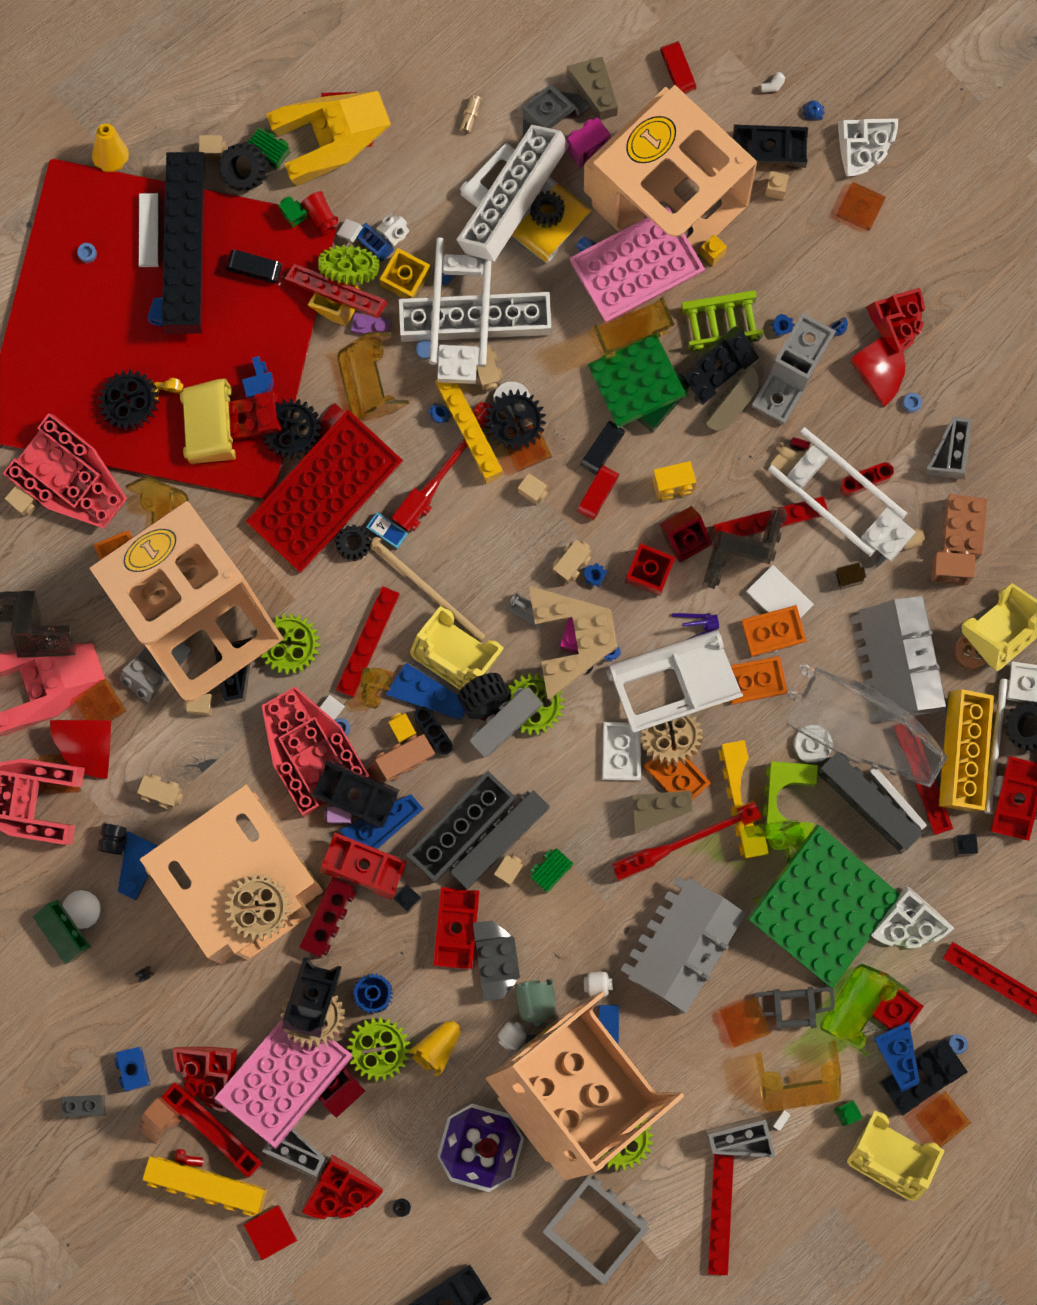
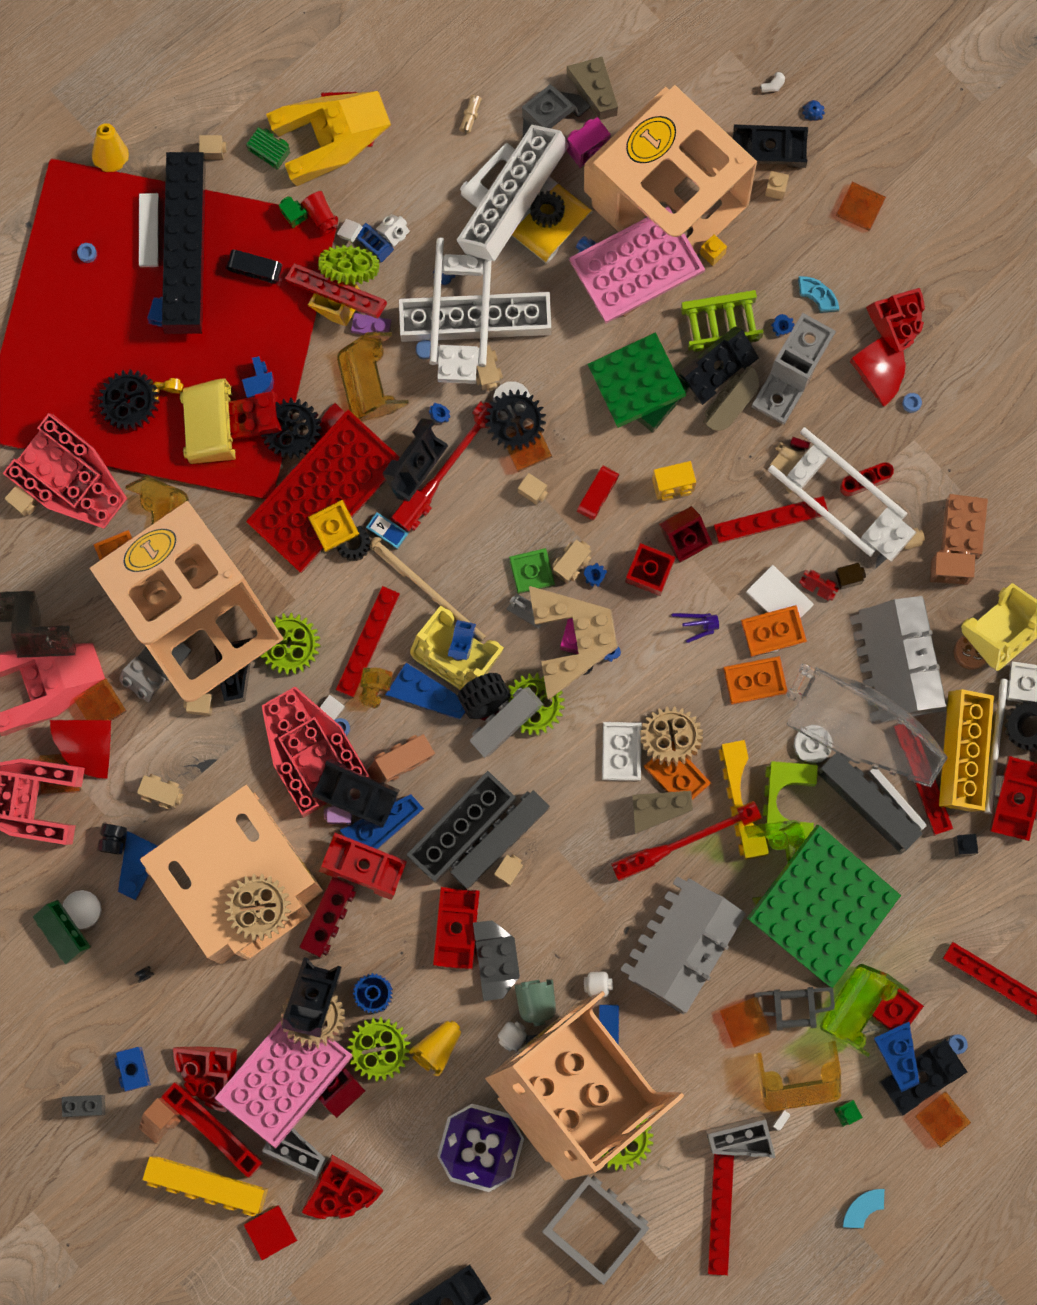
(194, 1161): red arm -> none
(229, 170): black tyre -> none
(334, 525): none -> yellow tile
(401, 727): yellow brick -> none
(405, 275): yellow brick -> none
(406, 474): none -> black piece
(407, 898): black brick -> none
(407, 1209): black bush -> none
(429, 723): black beam -> none
(462, 640): none -> blue brick
(471, 431): yellow arch -> none
(487, 1148): dark red plate -> none
(531, 570): none -> bright green tile
(551, 870): green brick -> none
(602, 447): black beam -> none
(632, 328): clear yellow windscreen -> none
(678, 67): red beam -> none
(701, 672): white piece -> none
(744, 547): clear smoke bracket -> none
(818, 293): none -> medium azure tile
(826, 586): none -> red hinge
(840, 326): blue animal -> none
(863, 1207): none -> medium azure tile
(865, 143): white brick -> none
(894, 1158): light yellow windscreen -> none
(911, 922): white brick -> none
(952, 452): light grey wedge -> none

